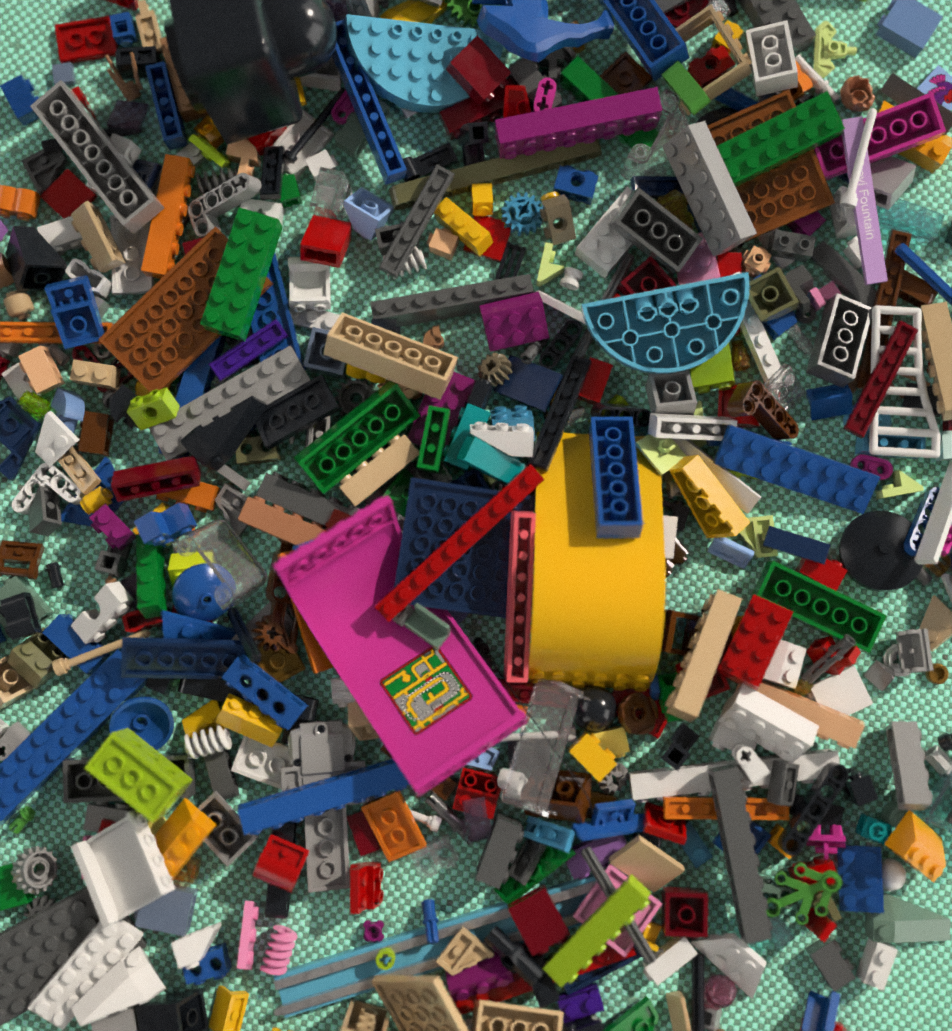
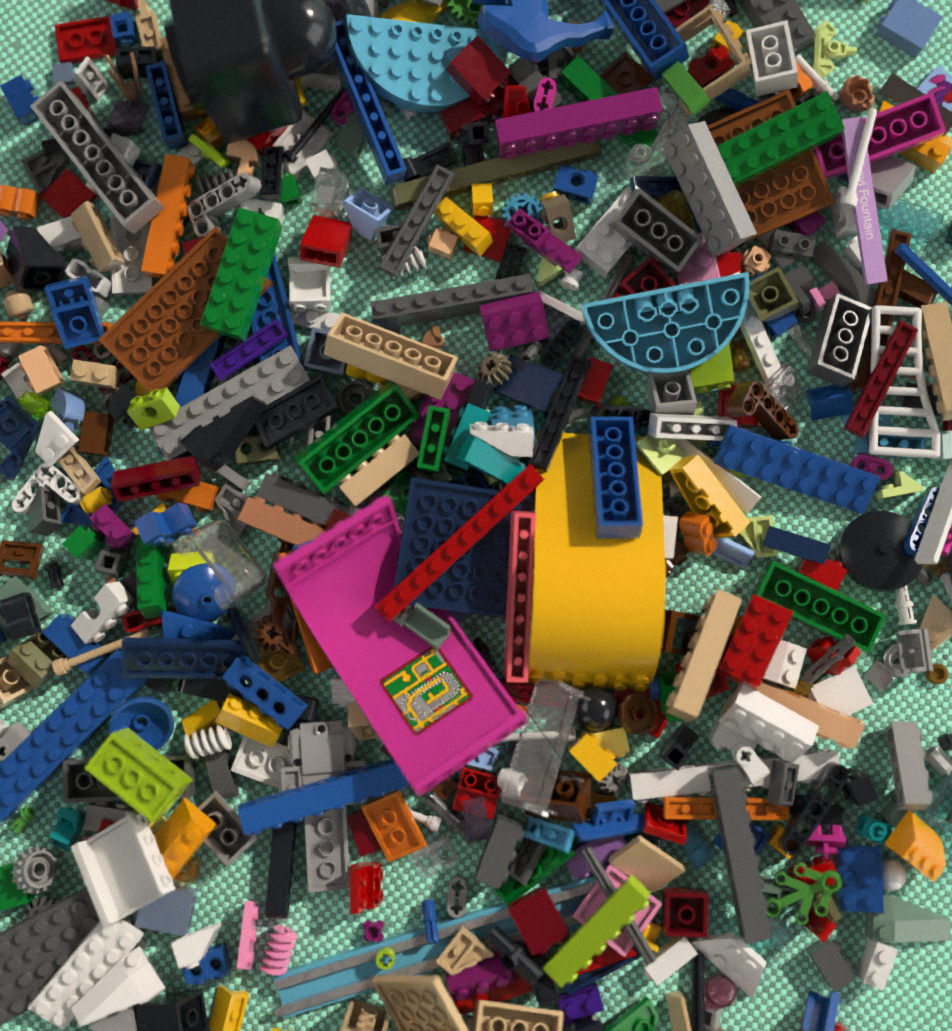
(67, 828): none -> teal brick
(84, 542): none -> green brick
(90, 79): none -> white slope
(280, 863): red brick -> none
(461, 896): none -> light grey beam
(544, 242): none -> magenta slope
(698, 533): none -> orange brick
(904, 607): none -> white pin

